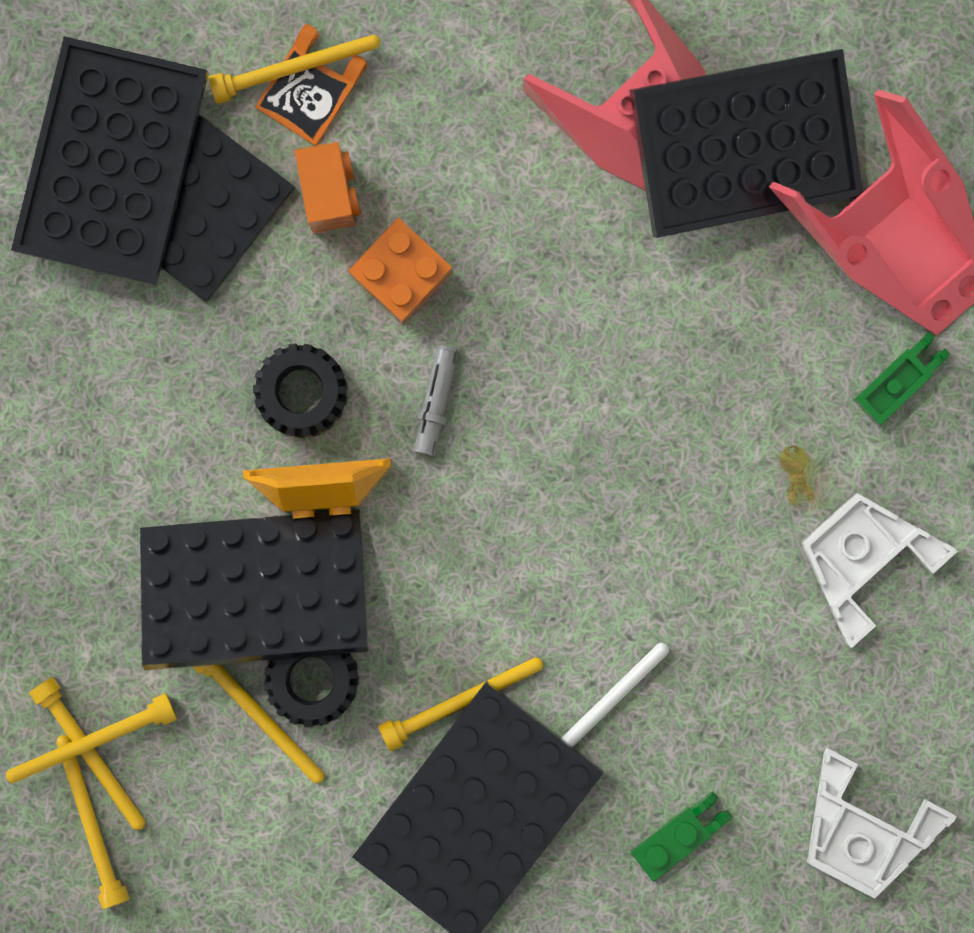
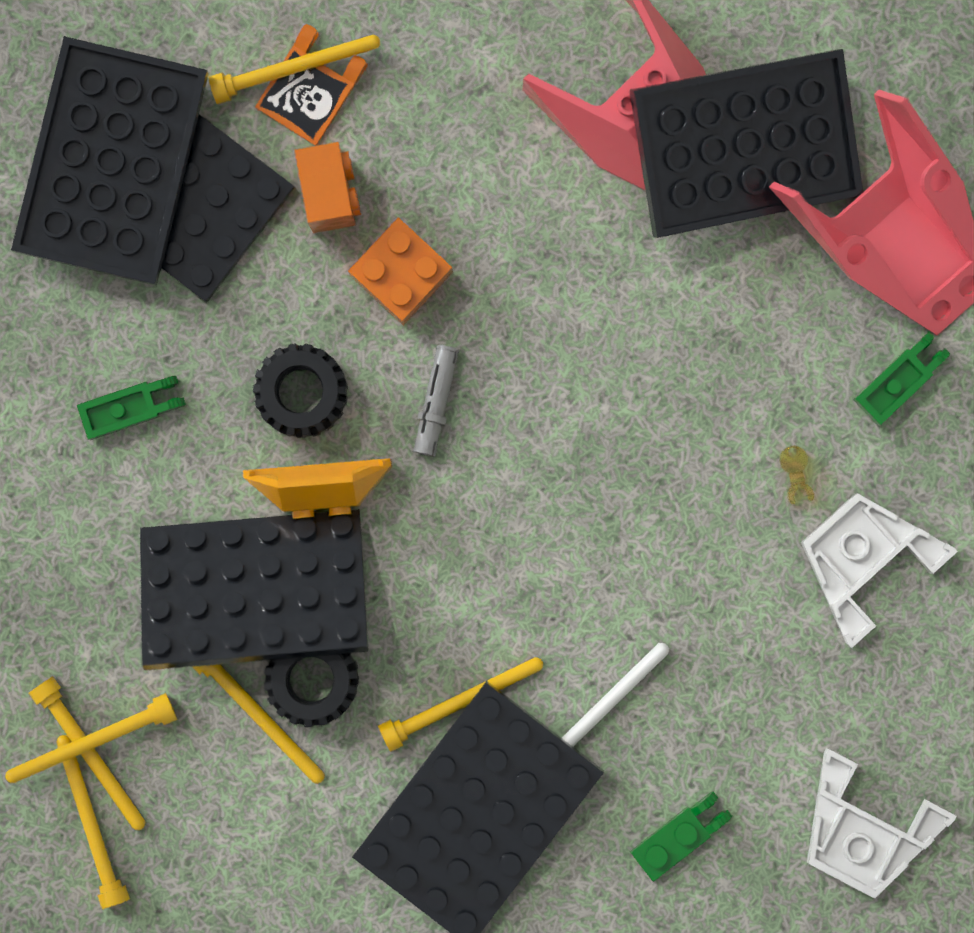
(126, 408): none -> green hinge

